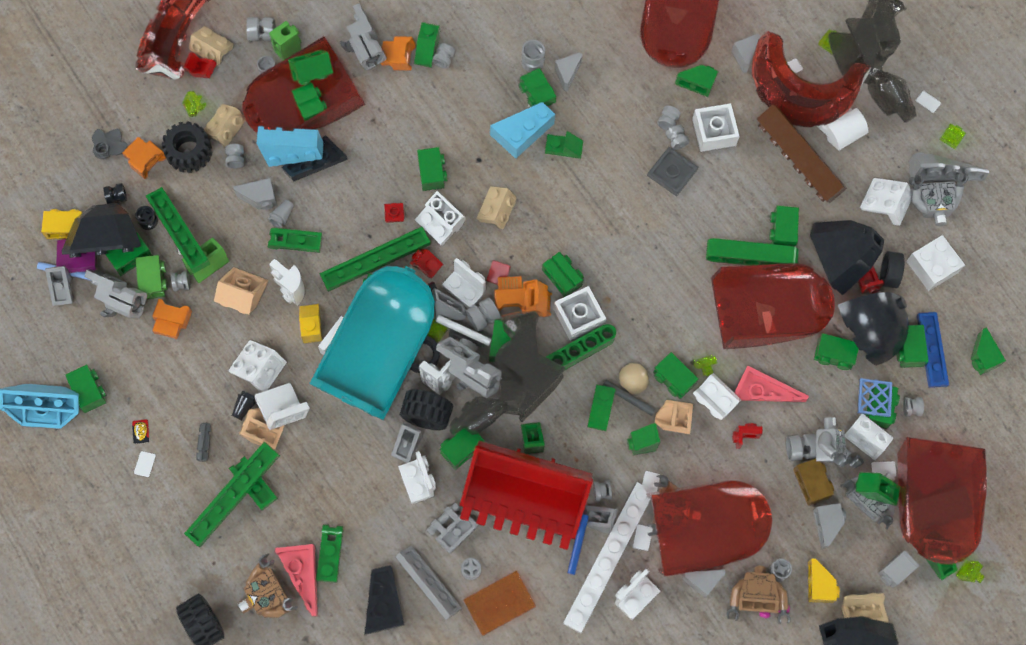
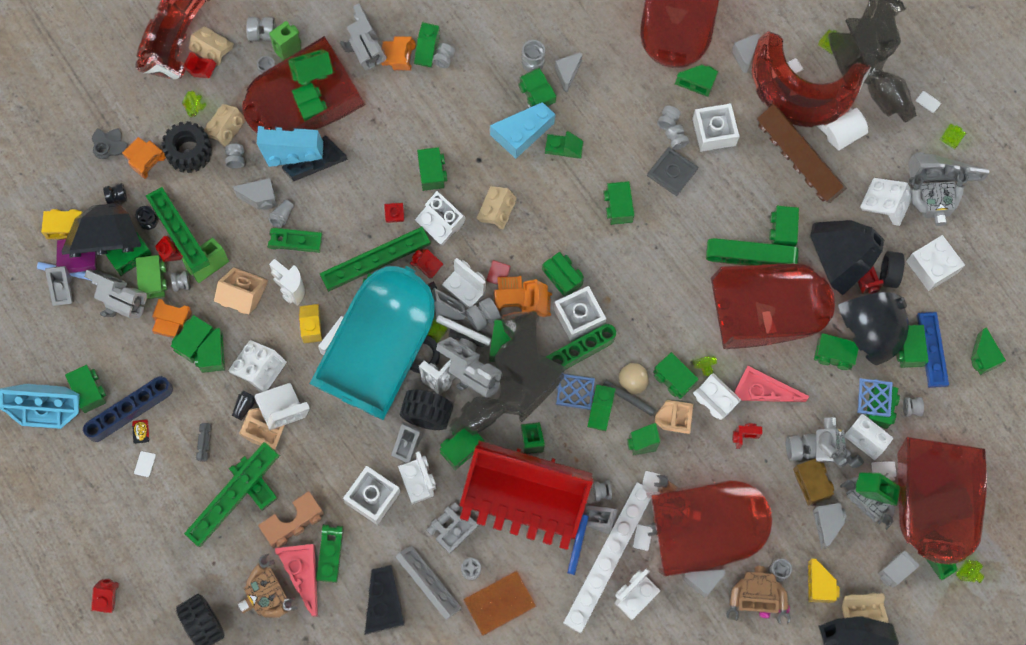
(104, 596): none -> red bracket
(133, 400): none -> dark blue beam
(168, 250): none -> red bracket
(191, 337): none -> green brick
(211, 353): none -> green slope
(307, 513): none -> nougat arch
(371, 495): none -> white brick
(575, 391): none -> medium blue window
(620, 203): none -> green brick

